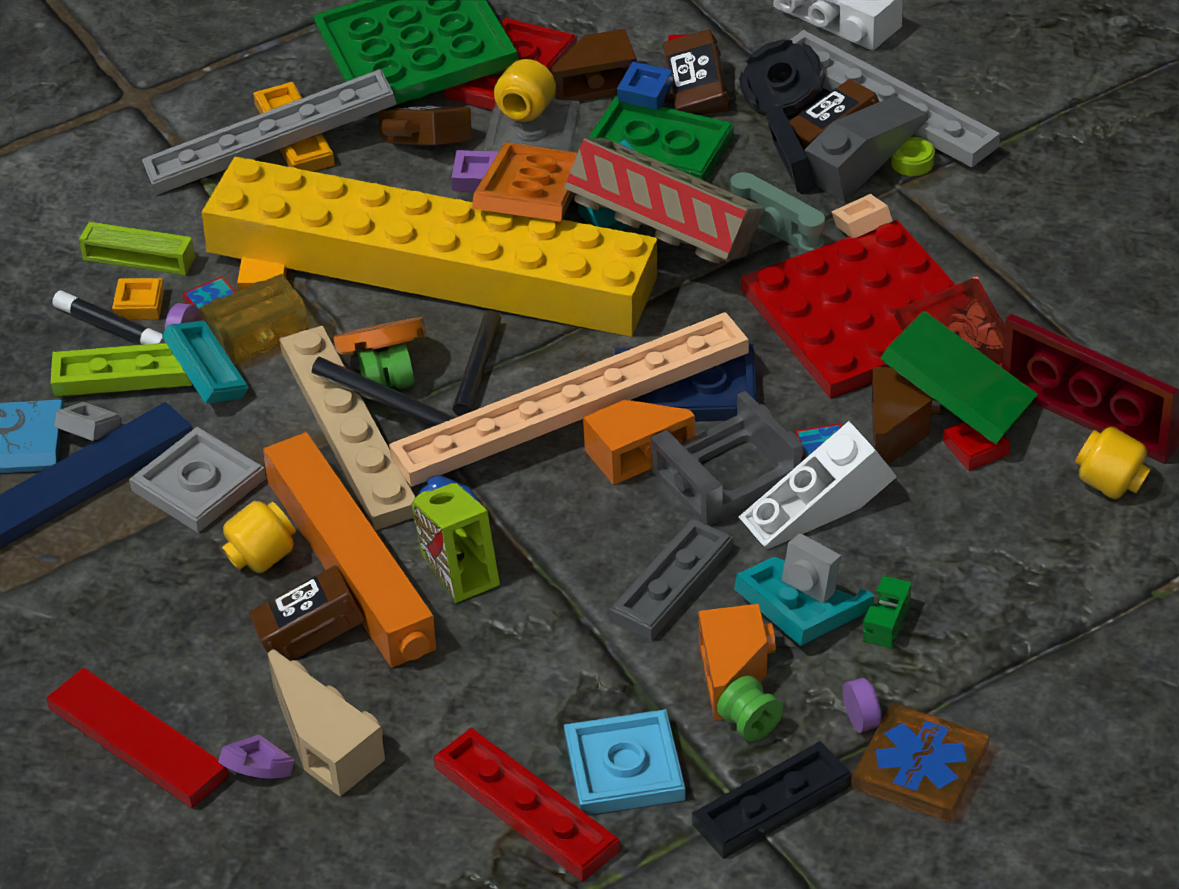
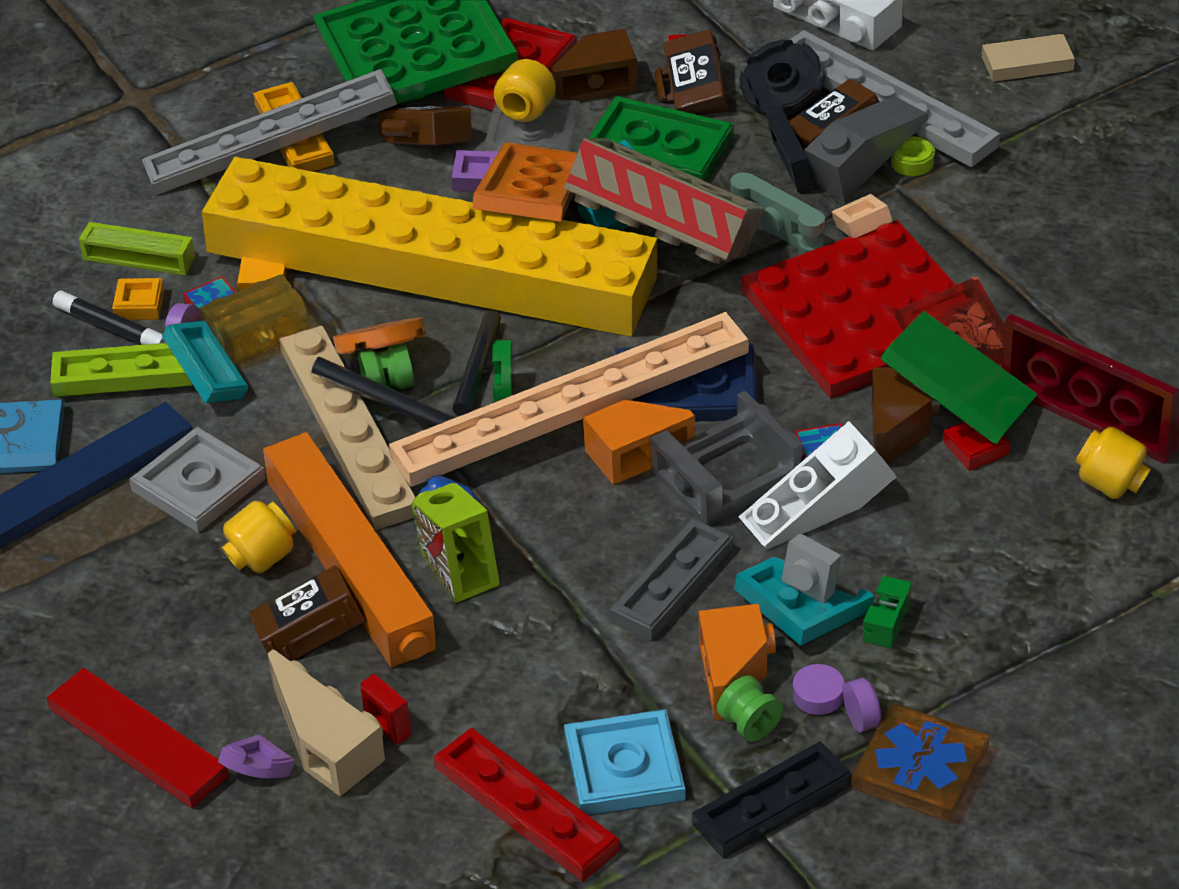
(87, 420): light grey tile -> none
(387, 708): none -> red tile
(503, 370): none -> green tile
(645, 85): blue tile -> none
(818, 689): none -> medium lavender tile
(1028, 57): none -> tan tile

